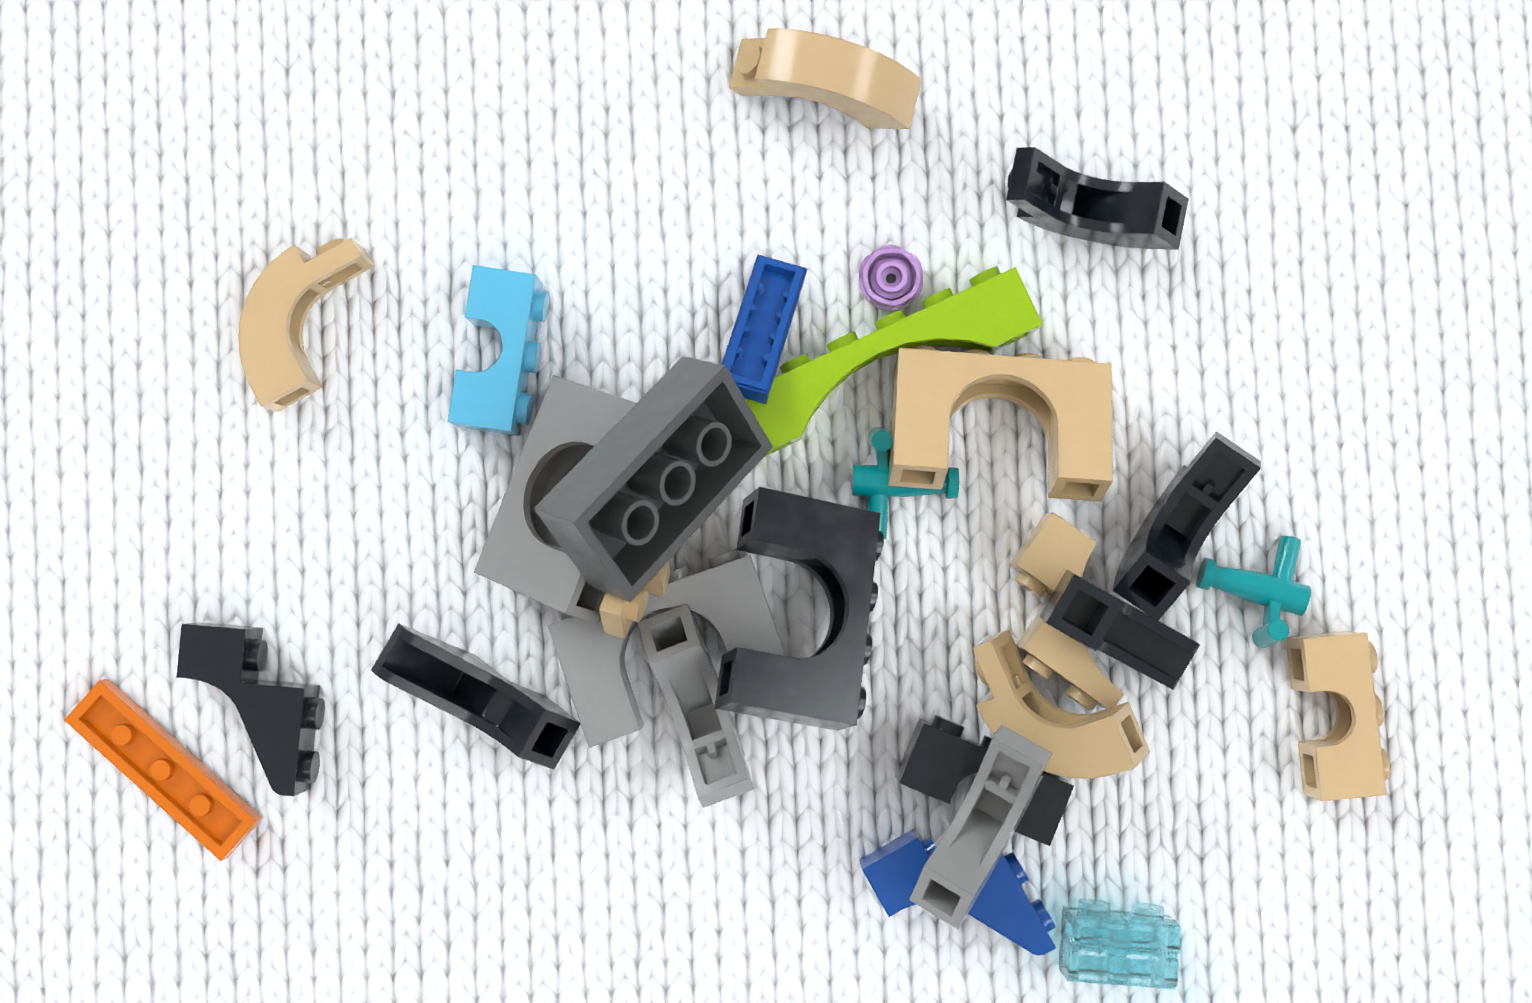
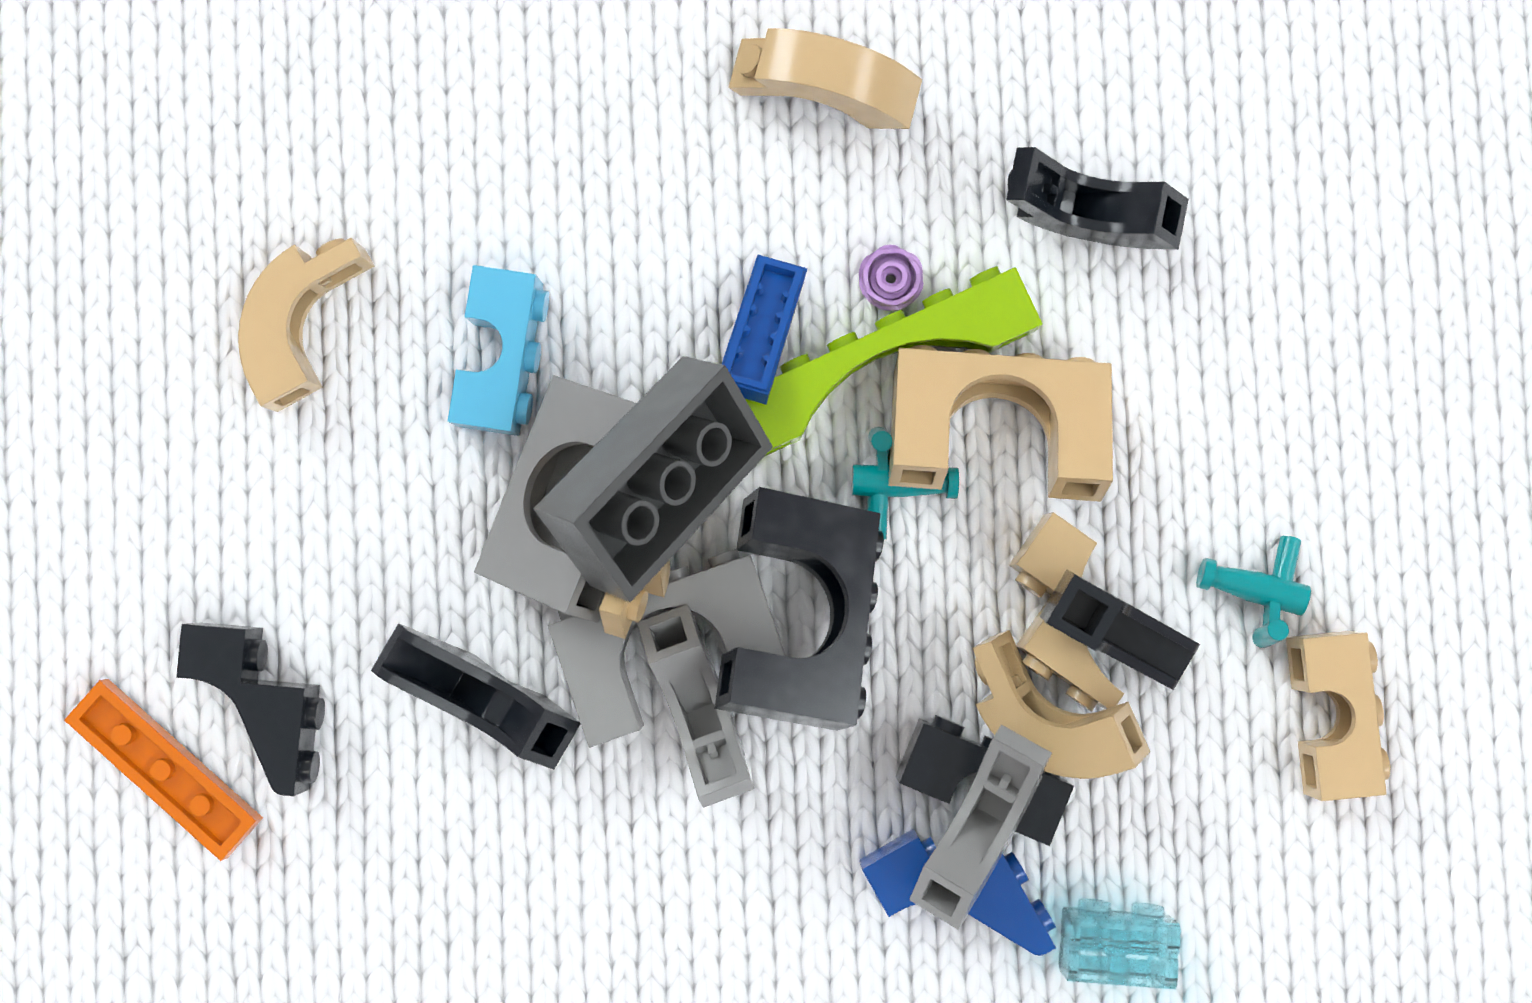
(1167, 543): black arch -> none

